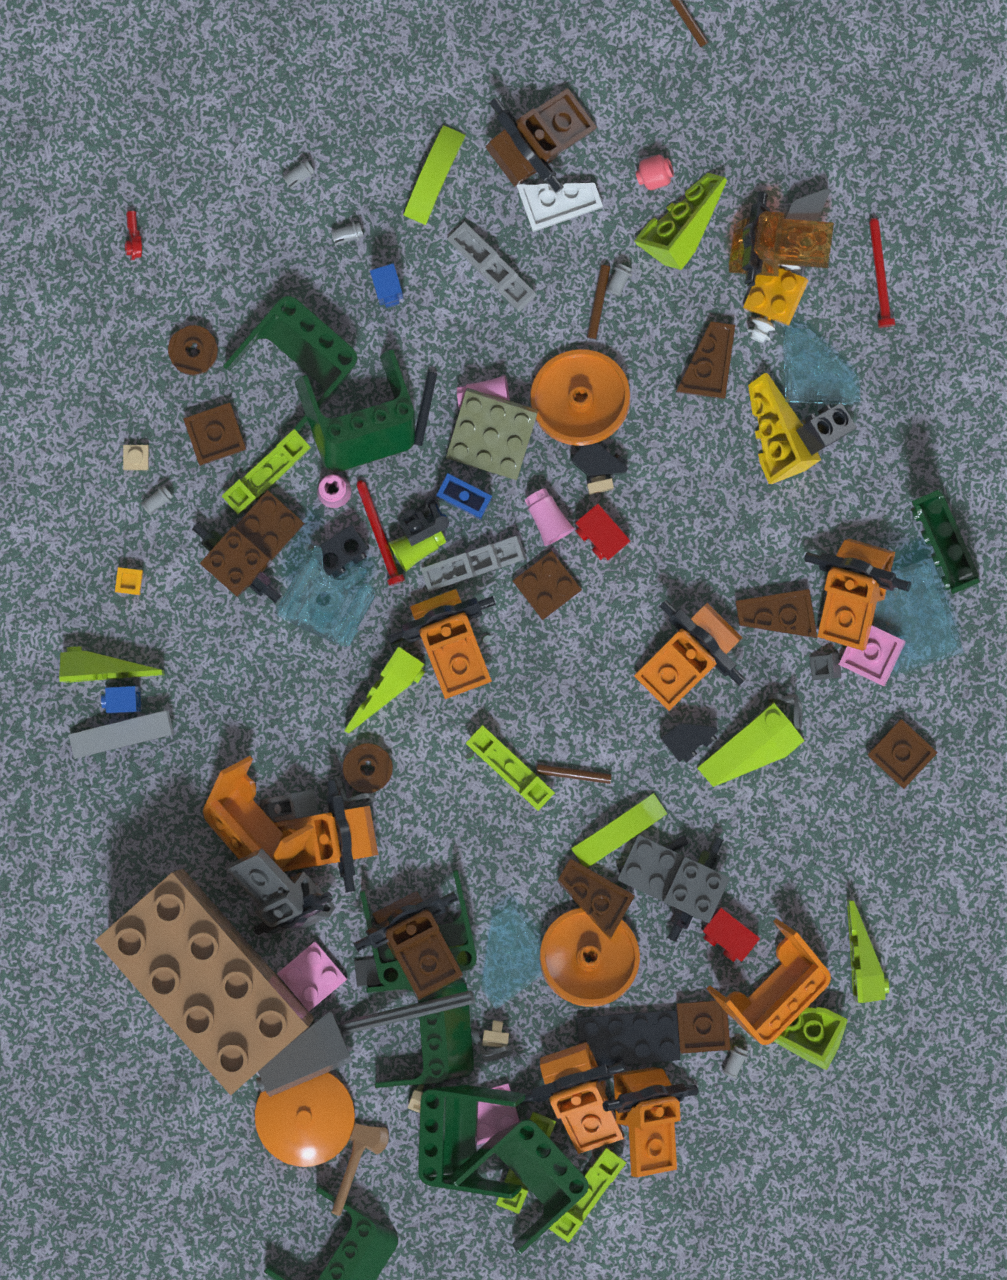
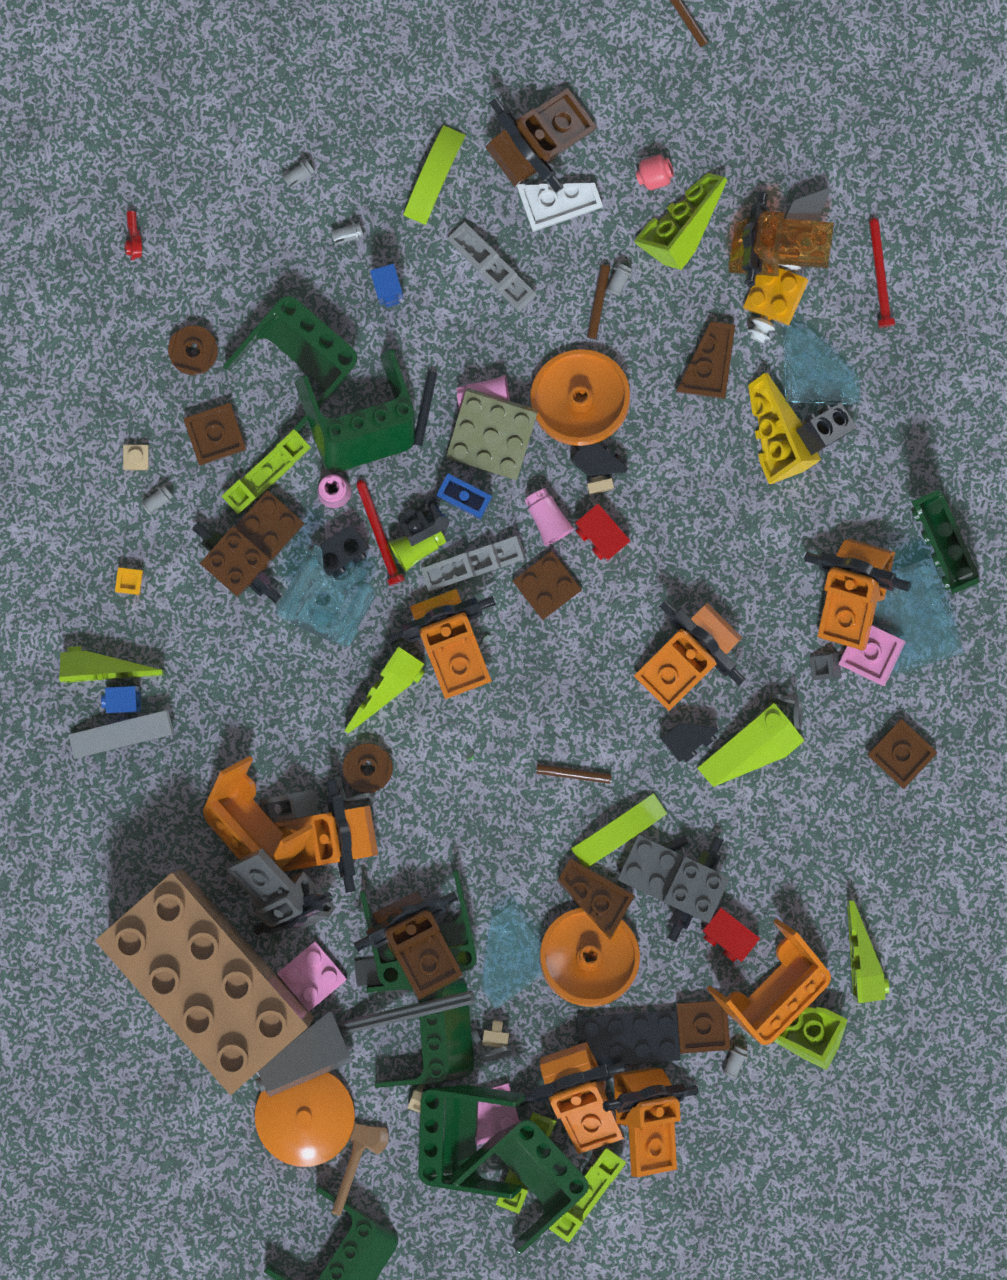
(510, 768): lime slope -> none
(779, 613): reddish brown wing -> none

